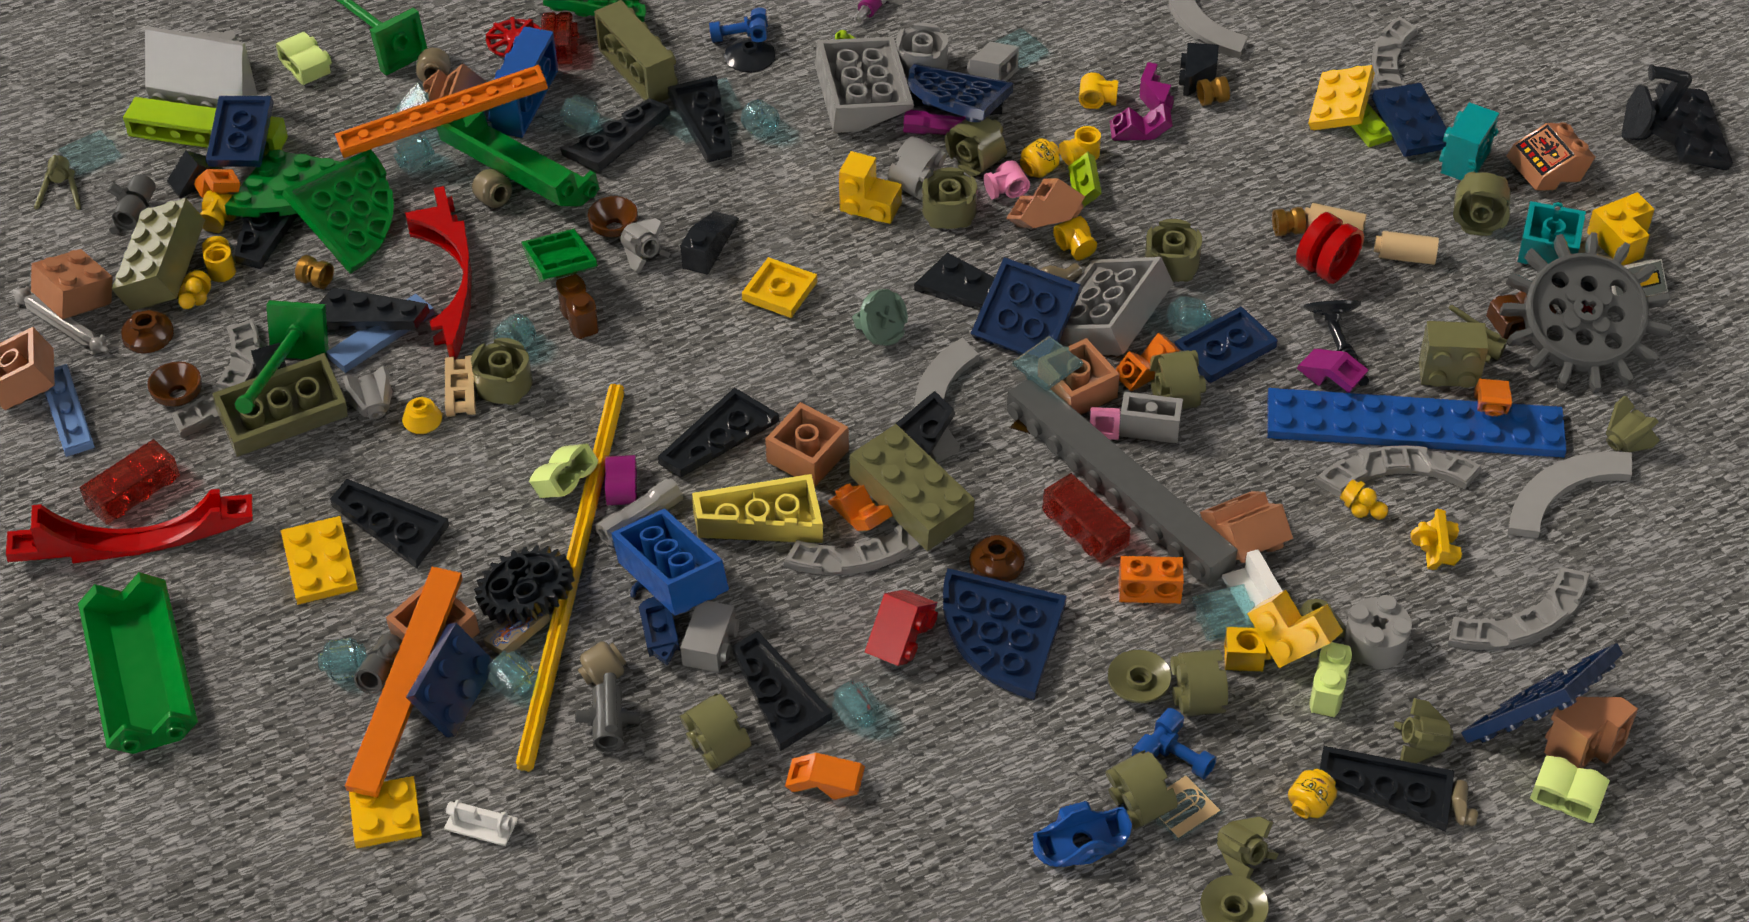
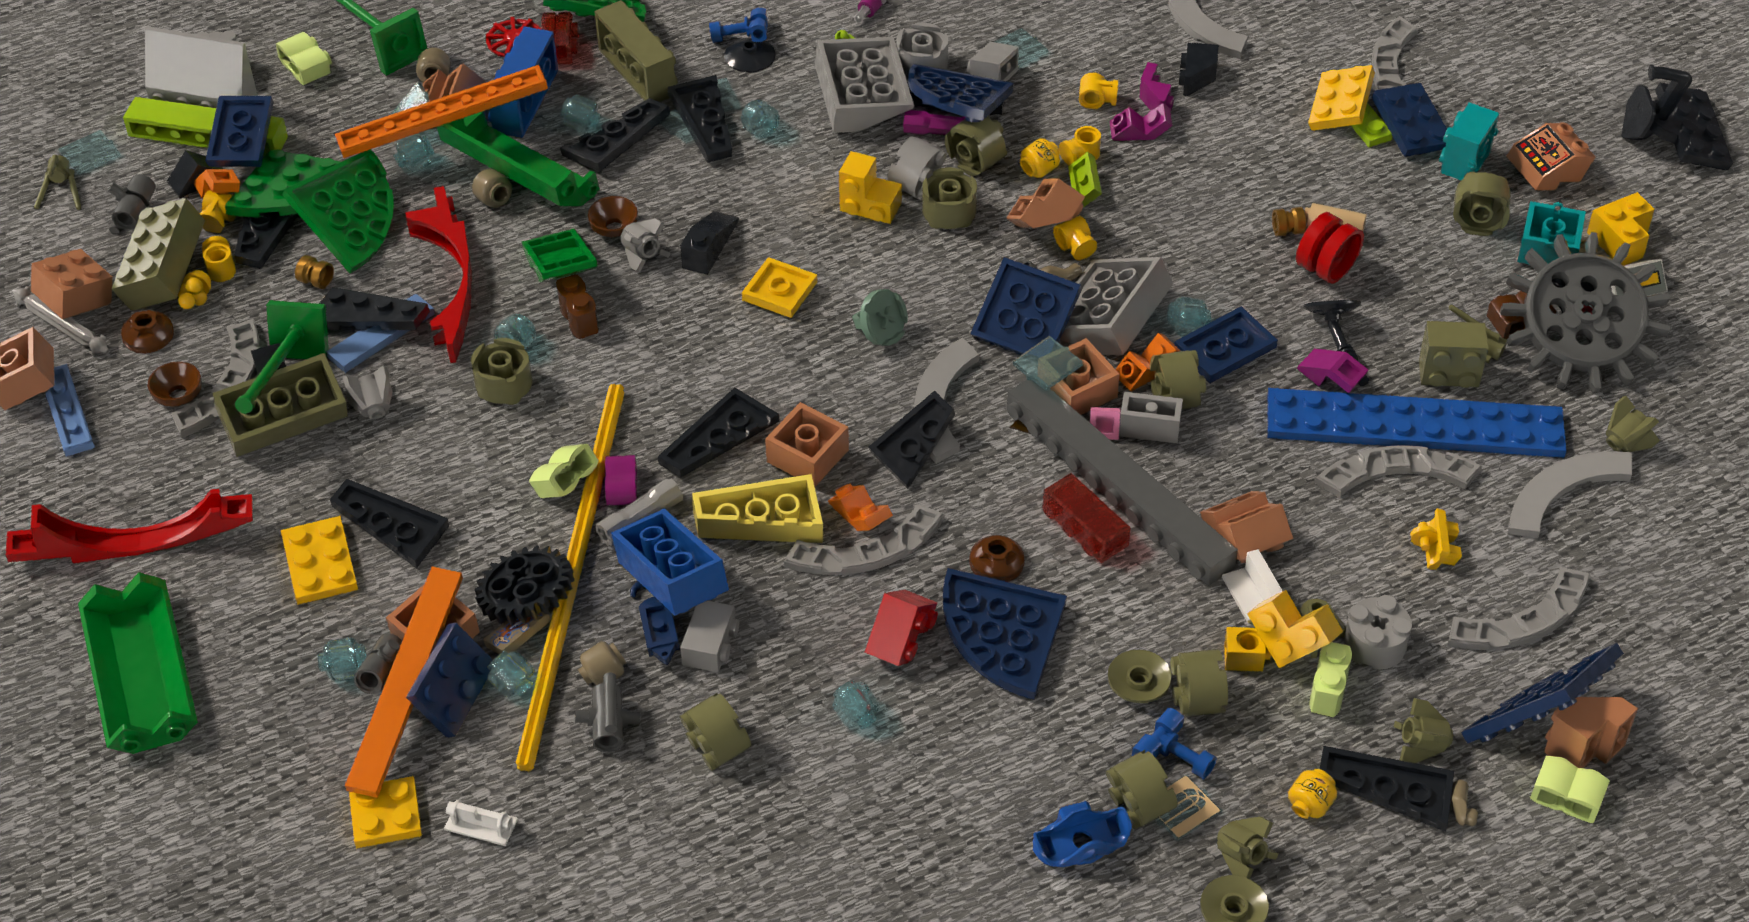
(130, 481): clear red brick -> none
(421, 416): yellow cone -> none
(459, 384): tan plate -> none
(781, 694): black wing -> none
(830, 774): orange slope -> none
(913, 486): olive brick -> none
(957, 281): black wing -> none
(1007, 179): bright pink piece -> none
(1151, 579): orange brick -> none
(1178, 247): olive brick -> none
(1212, 91): pearl gold wheel -> none
(1223, 610): clear light blue piece -> none
(1363, 500): yellow piece -> none
(1407, 247): tan brick -> none
(1493, 396): orange slope -> none

